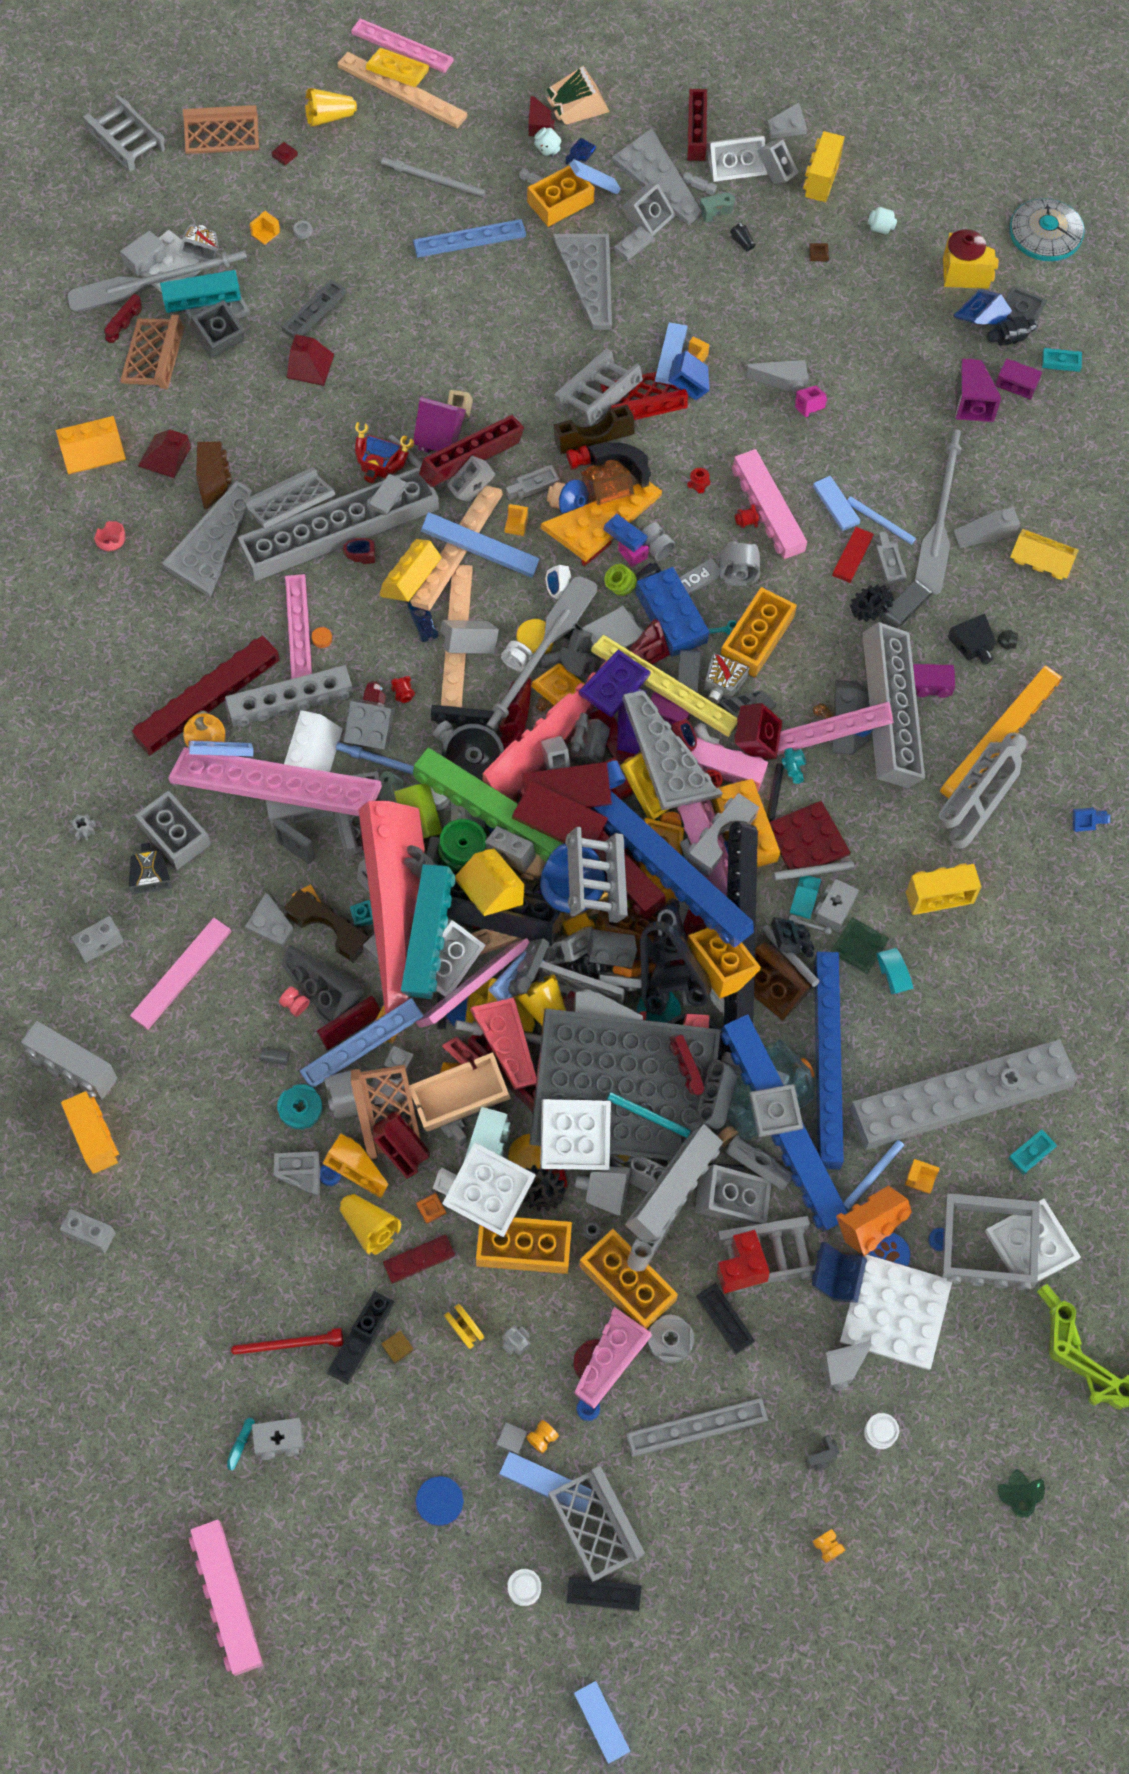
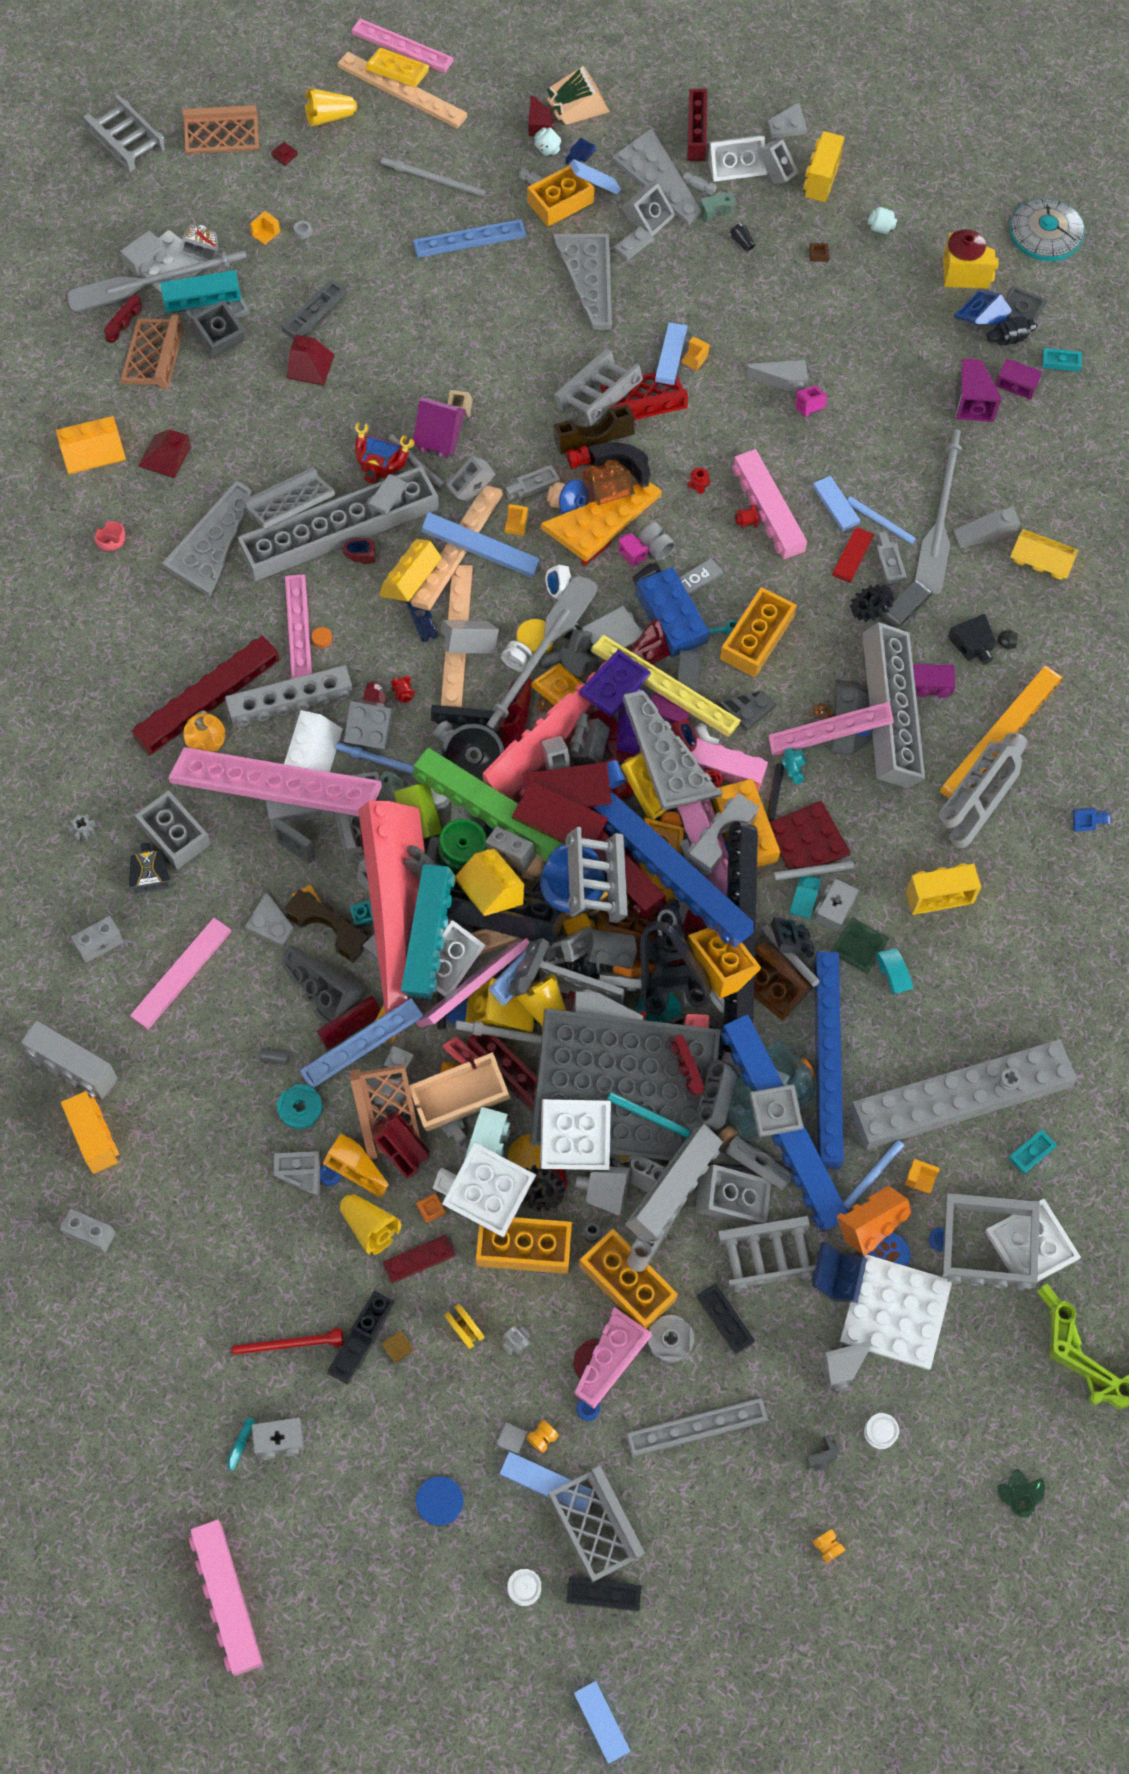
(212, 472): reddish brown slope -> none
(220, 748): light blue tile -> none
(294, 1001): coral wheel -> none
(342, 1095): light grey brick -> none
(481, 444): dark red brick -> none
(506, 1037): coral wing -> none
(620, 579): lime wheel -> none
(625, 533): blue plate -> none
(689, 374): blue torso -> none
(724, 678): torso -> none
(739, 563): light grey brick -> none
(747, 1267): red brick -> none
(758, 731): dark red brick -> none
(827, 930): light grey hinge -> none

